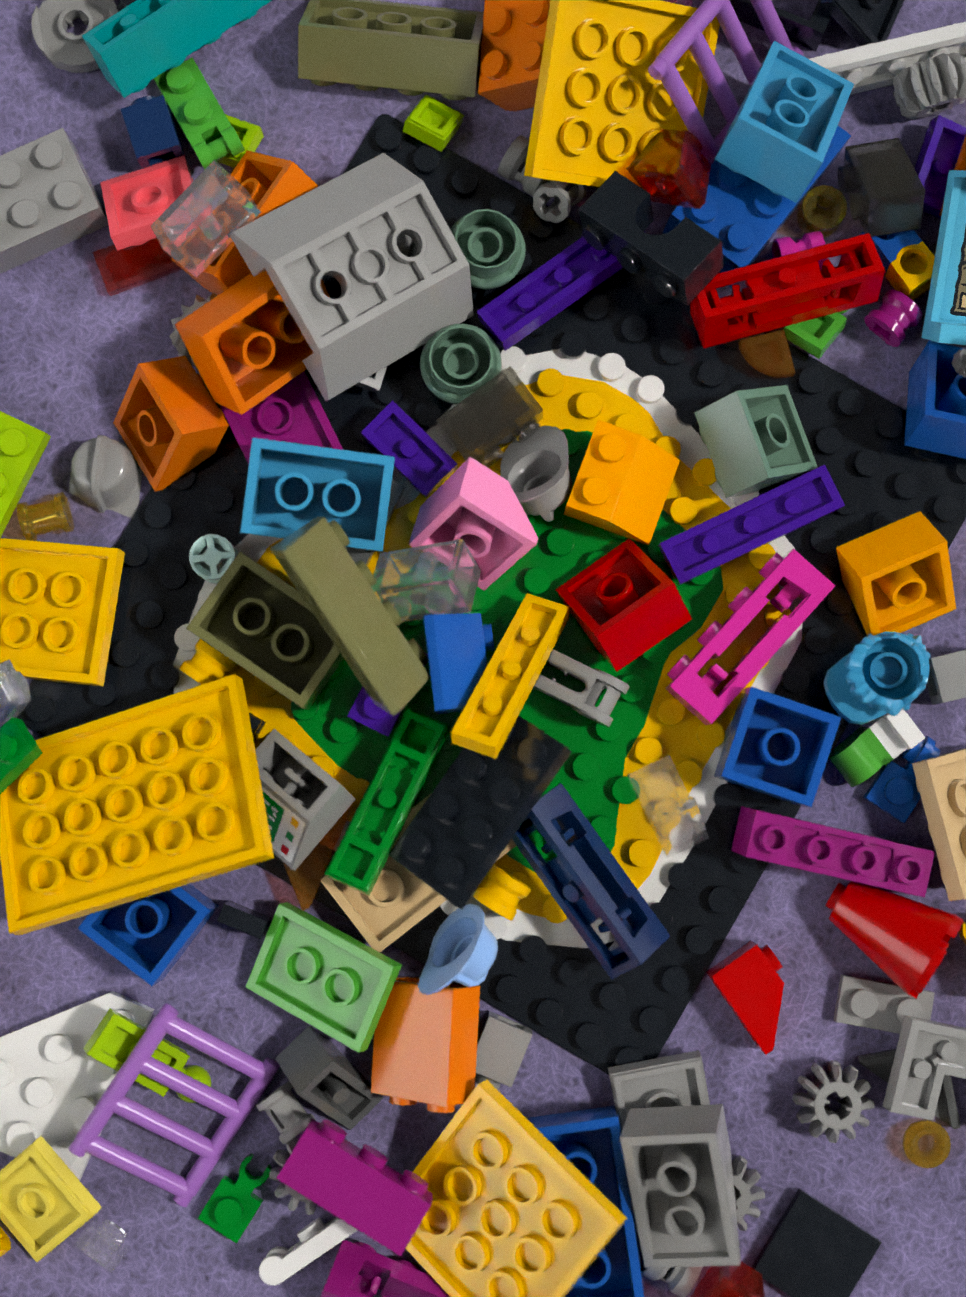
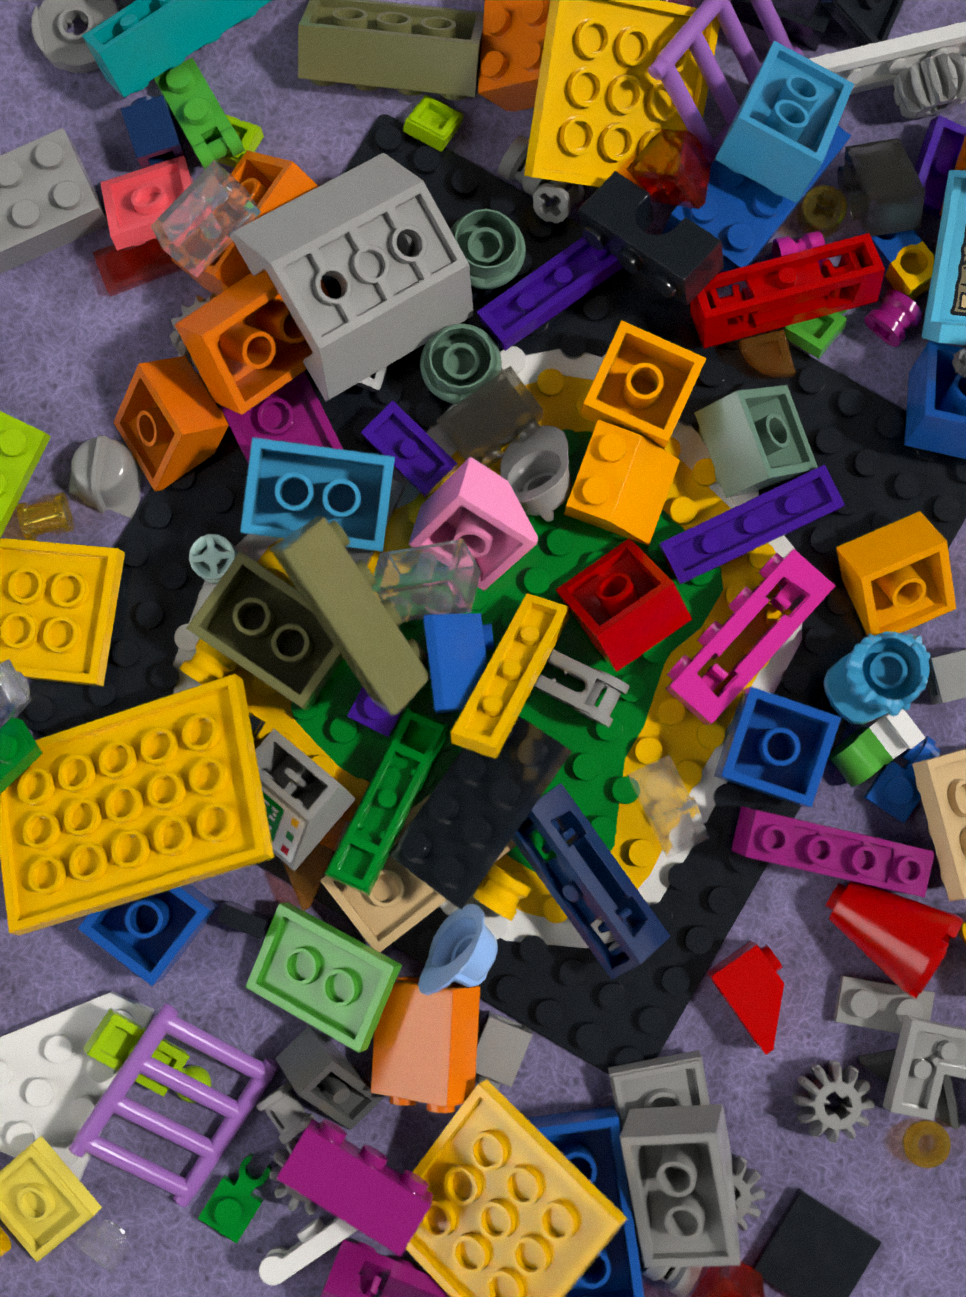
(642, 384): none -> light orange brick

